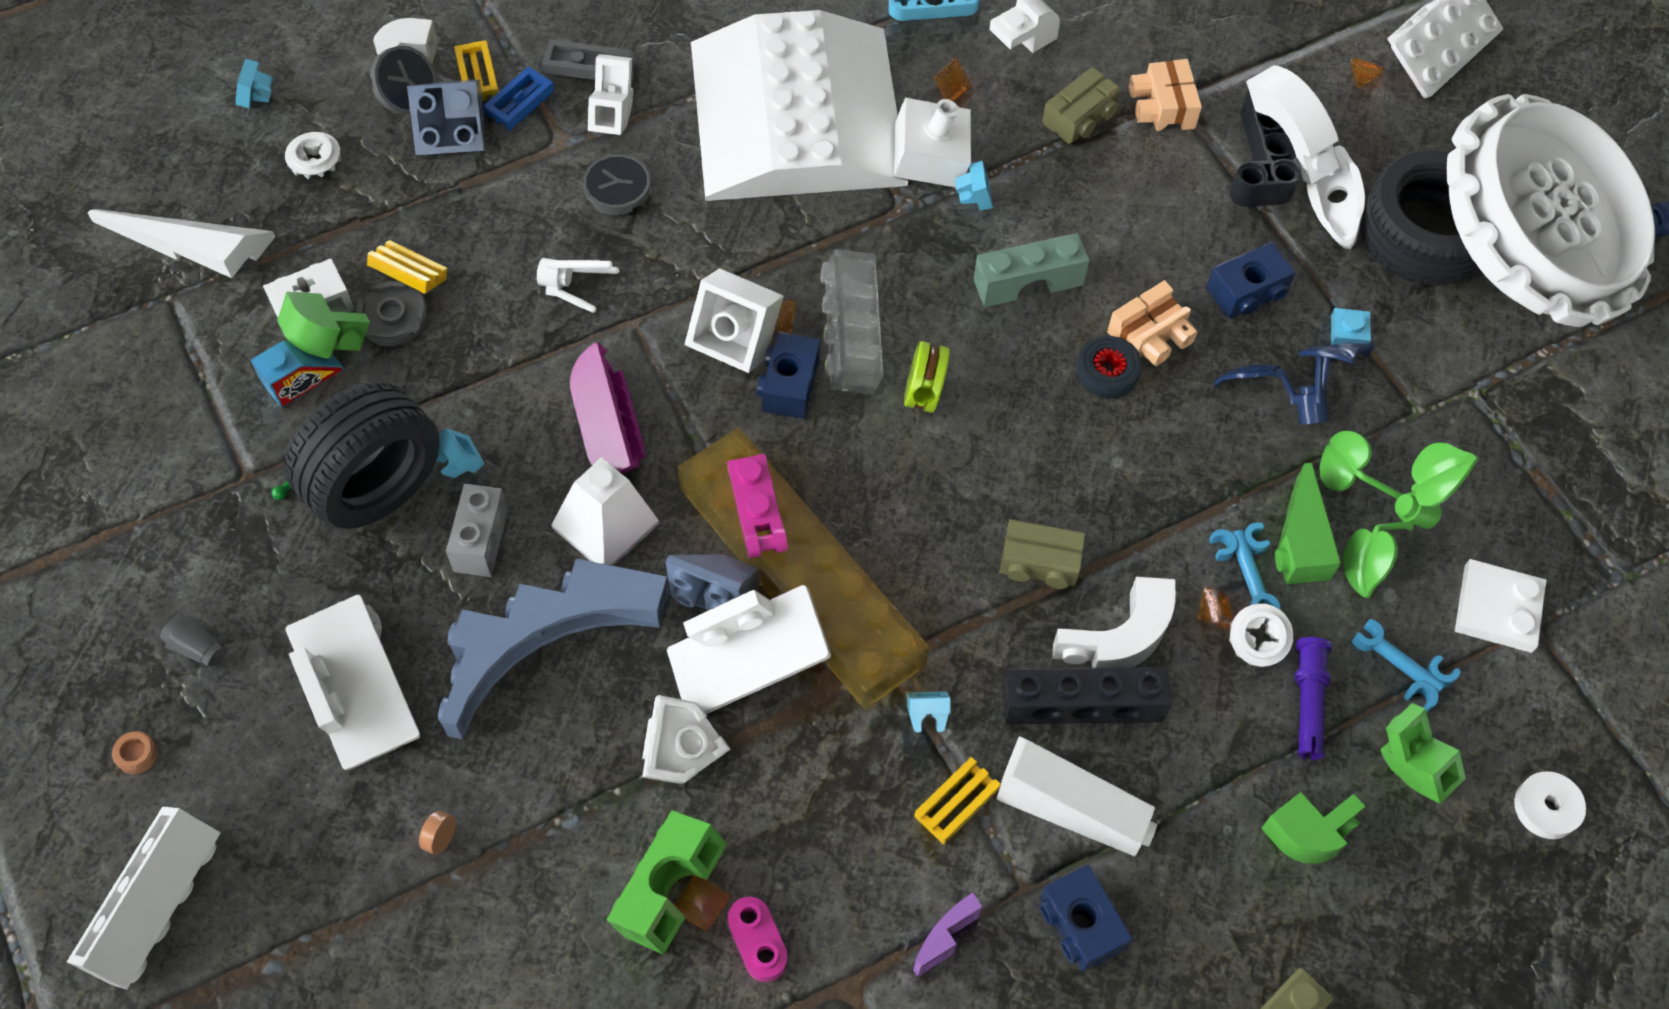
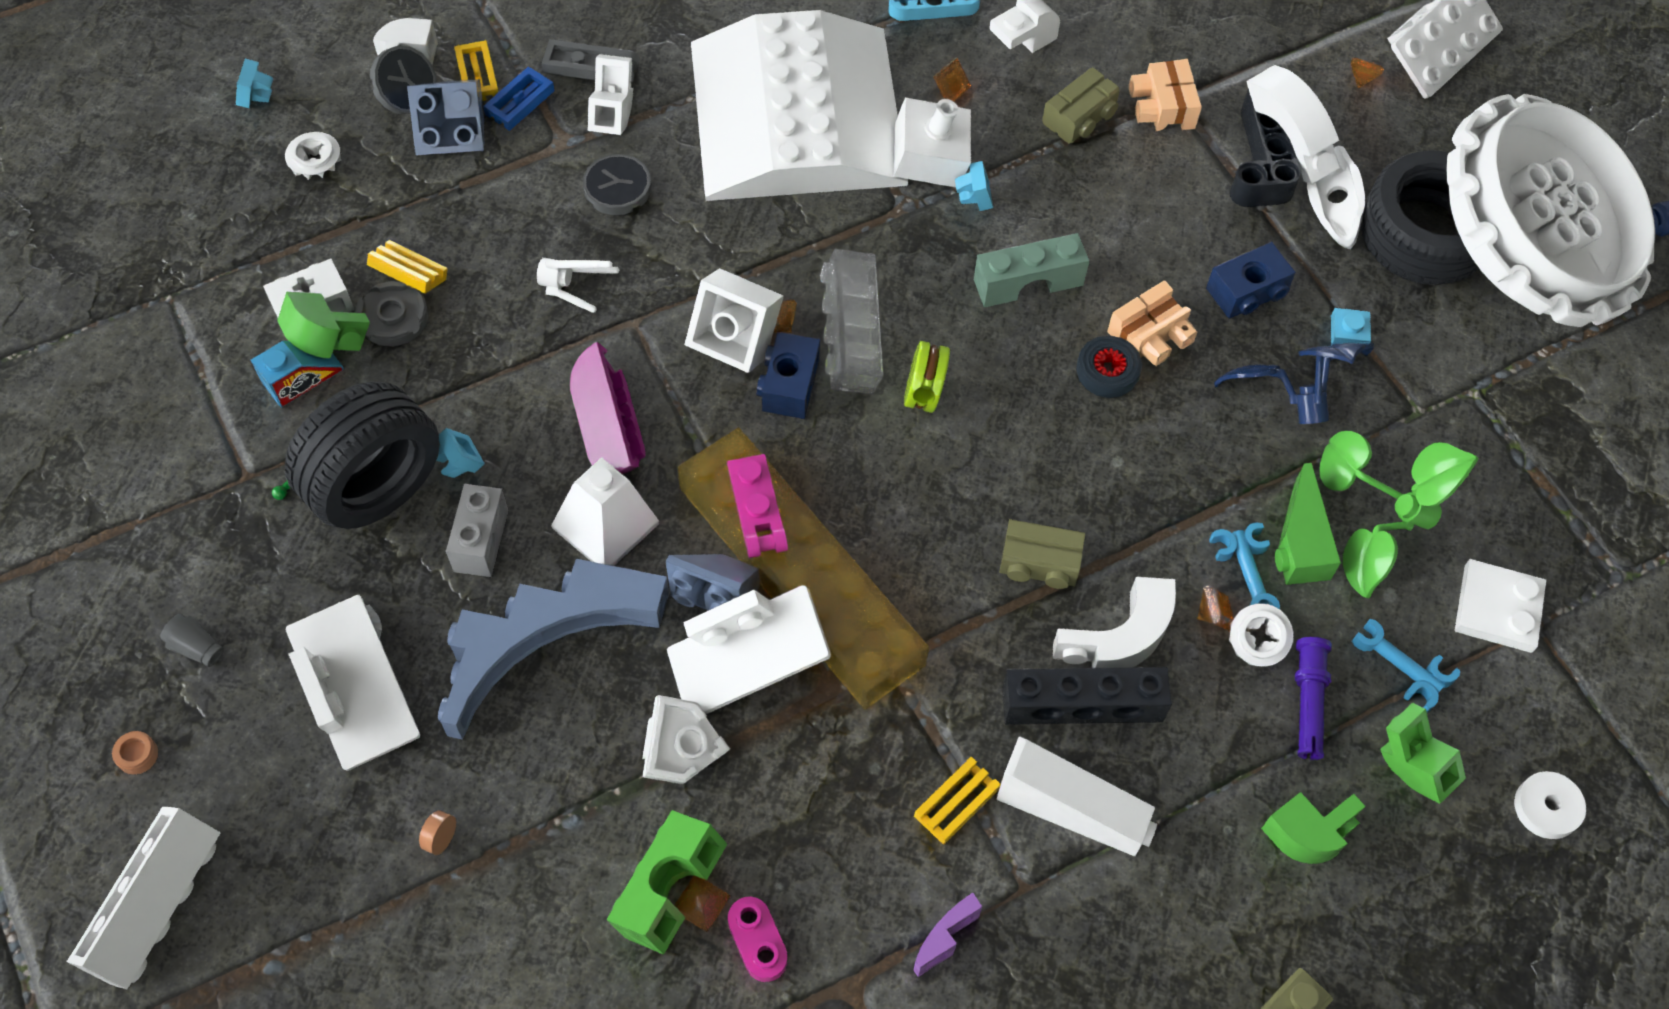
(209, 244): white wedge -> none
(928, 703): medium azure tile -> none
(1083, 893): dark blue brick -> none

